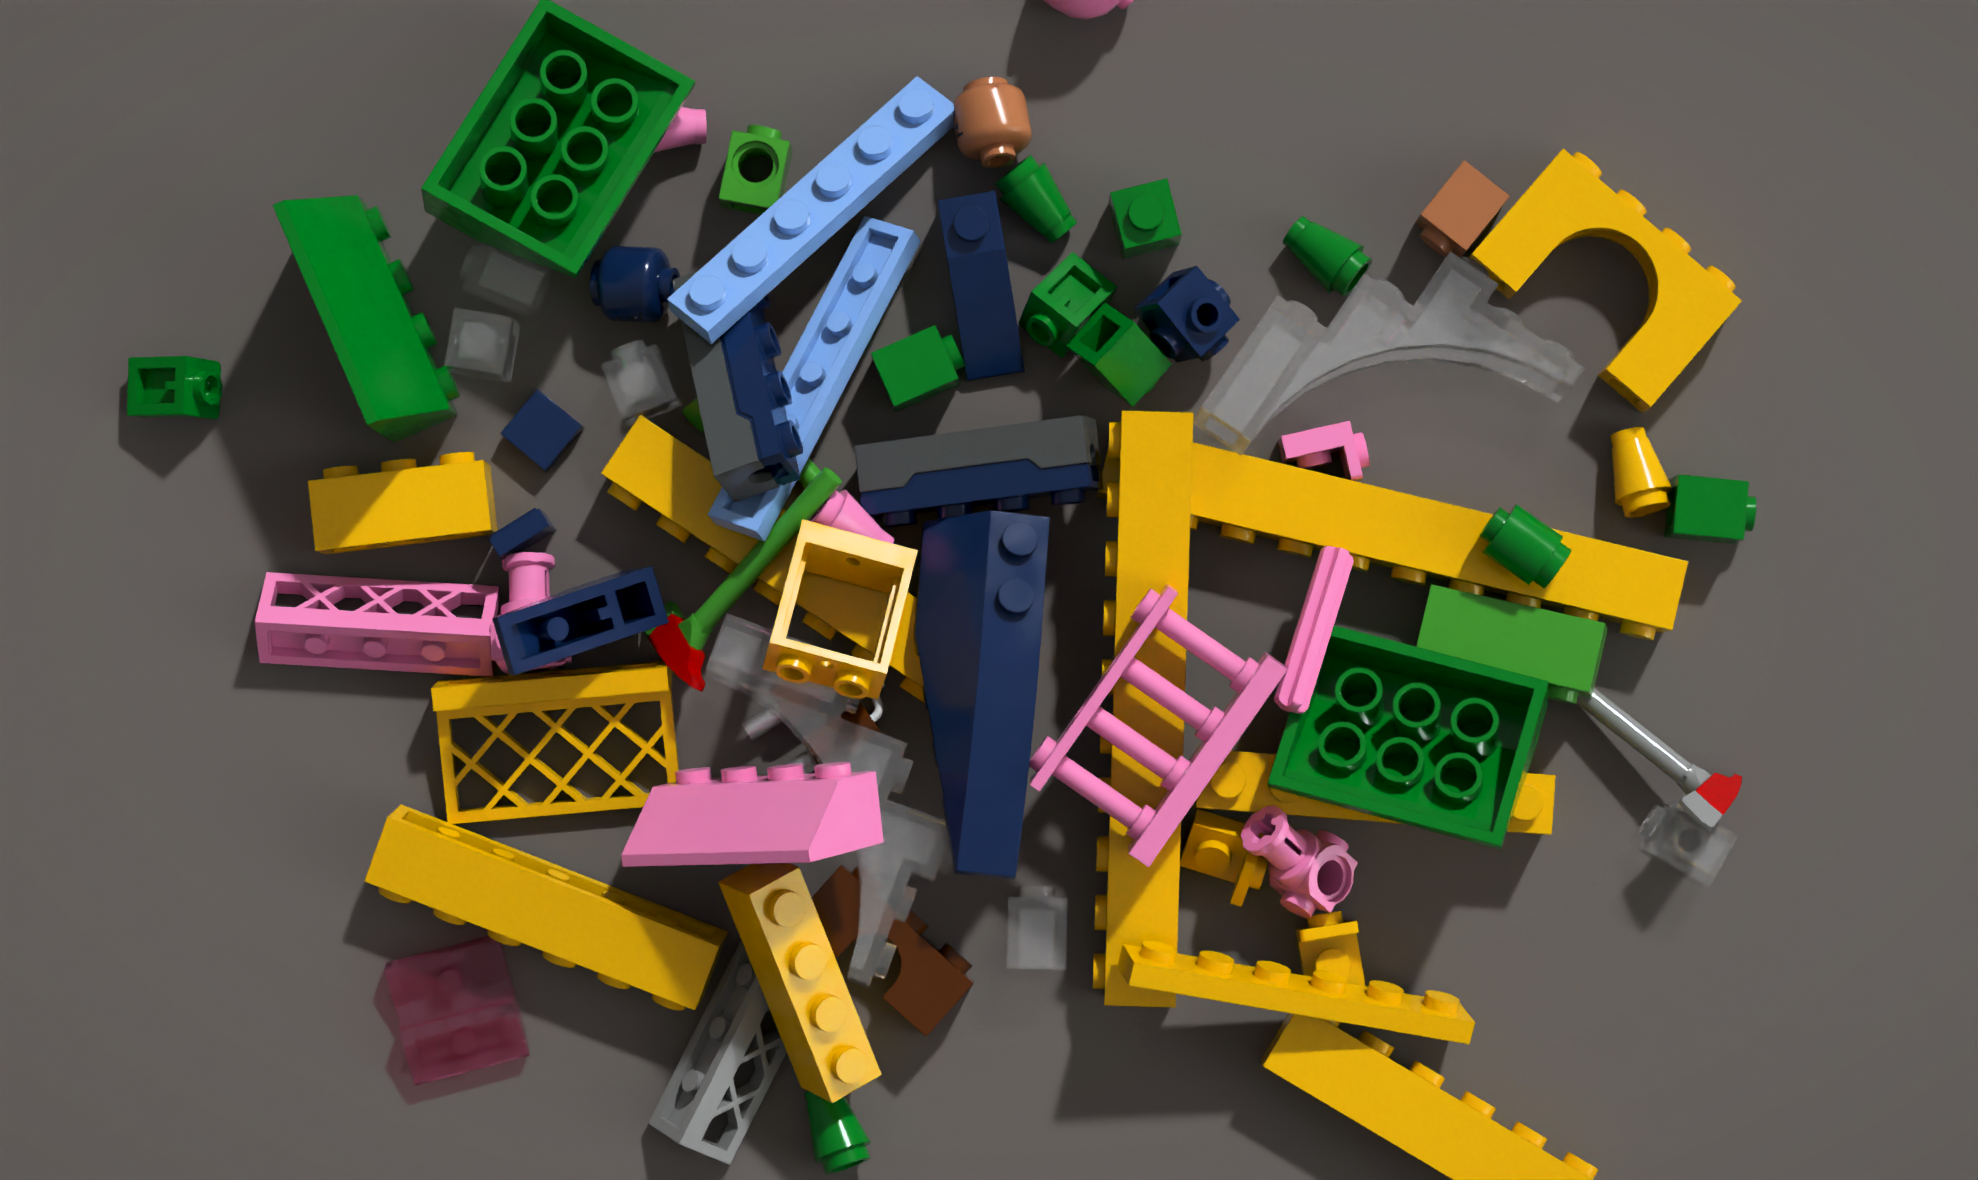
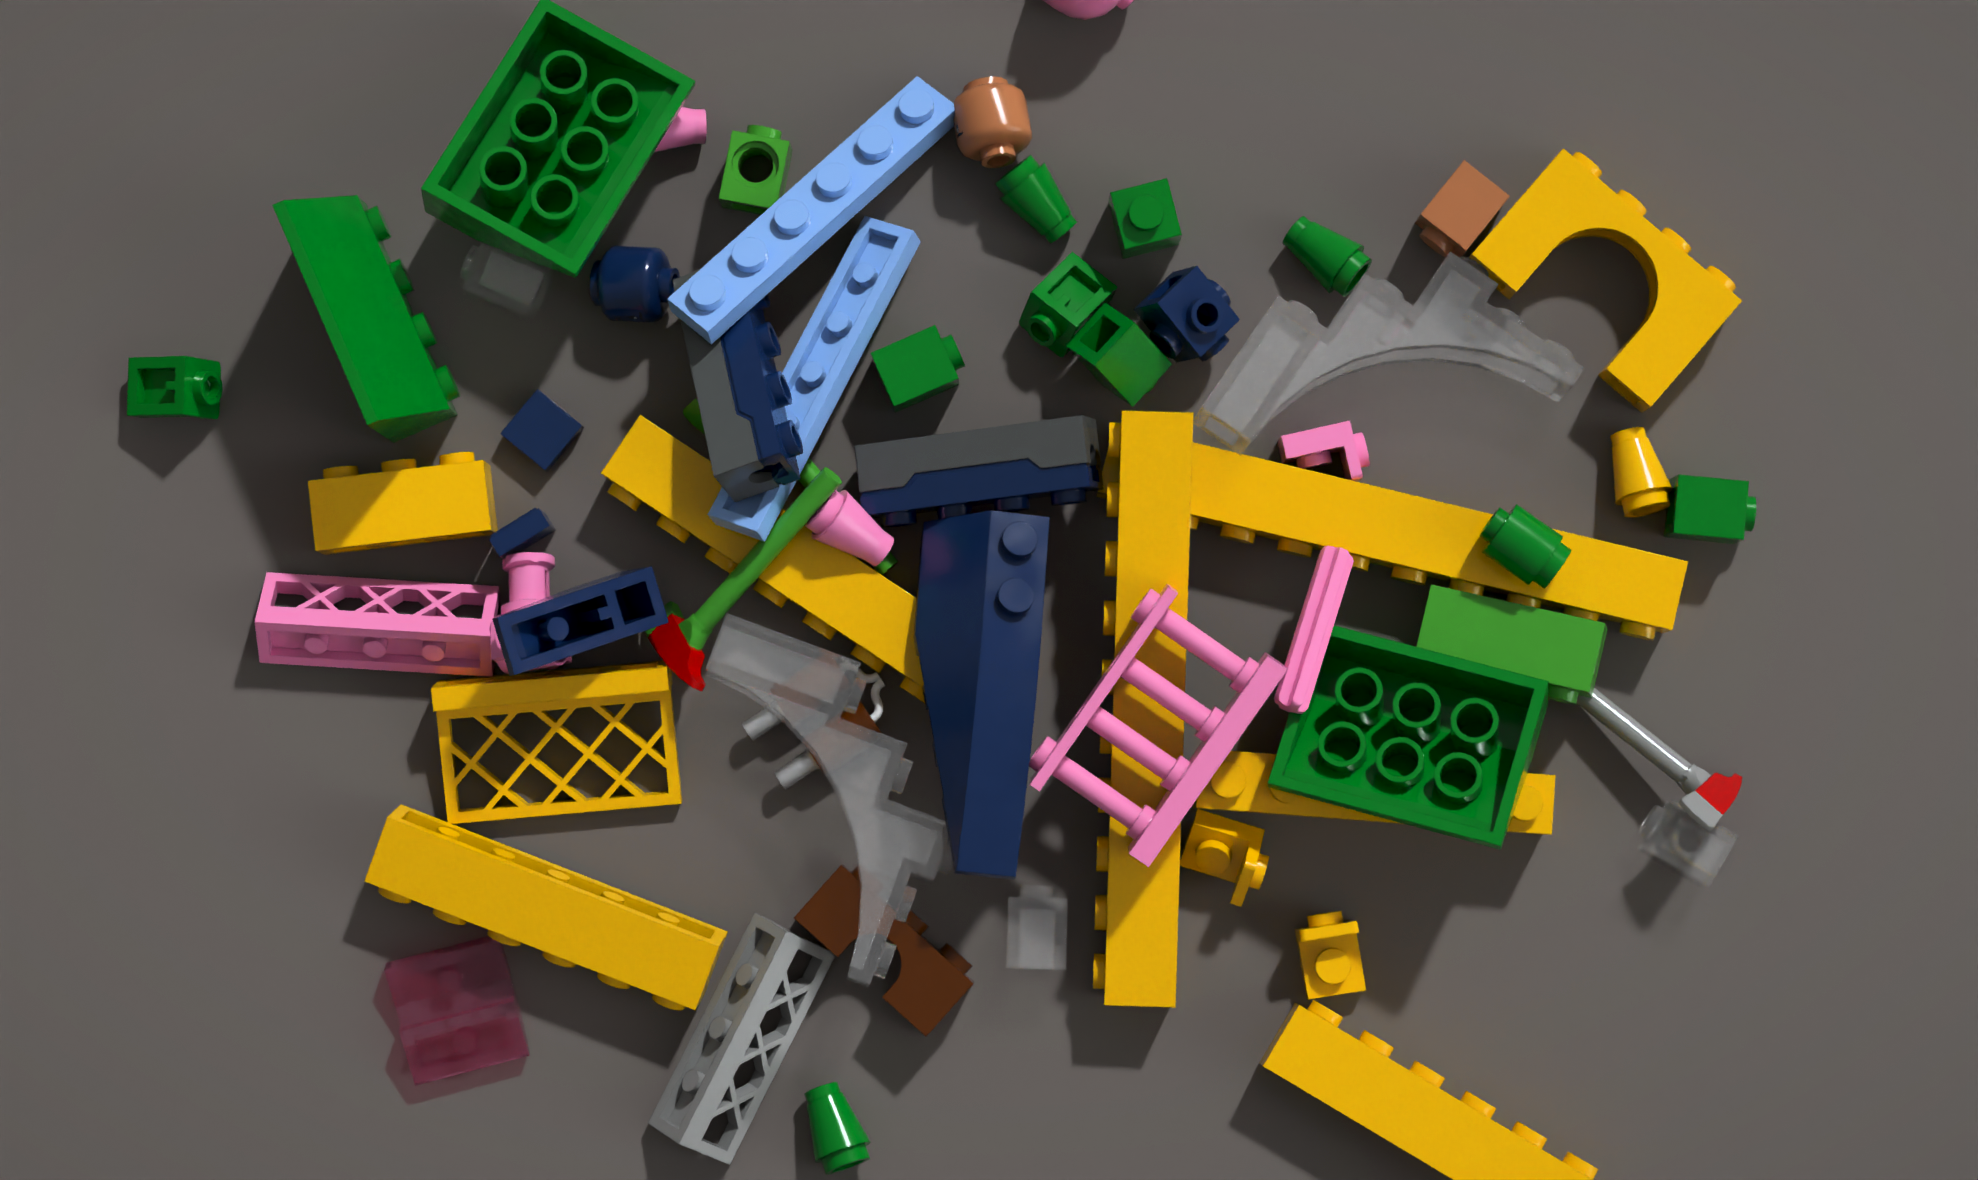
(482, 345): clear brick -> none
(640, 381): clear brick -> none
(756, 816): bright pink slope -> none
(800, 979): yellow brick -> none
(851, 560): yellow window -> none
(981, 285): dark blue slope -> none
(1277, 989): yellow plate -> none
(1302, 866): bright pink connector -> none

